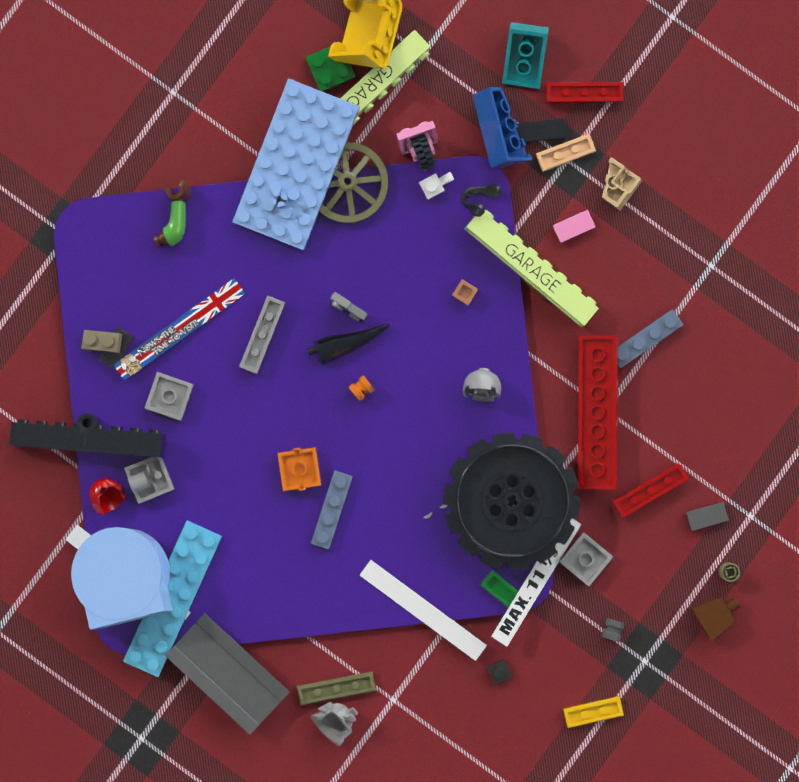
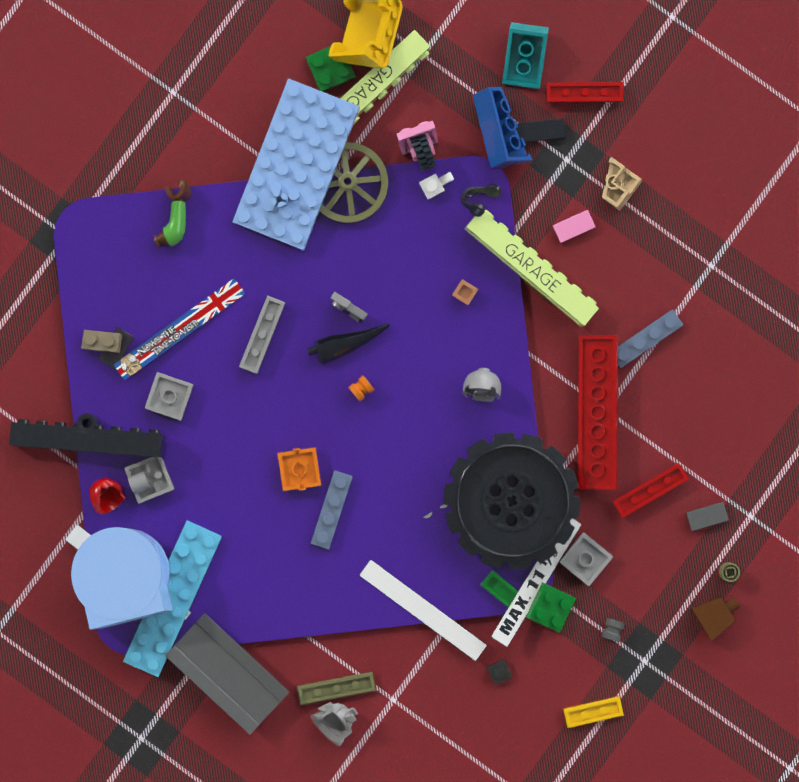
(550, 607): none -> green plate
(565, 152): light nougat tile -> none

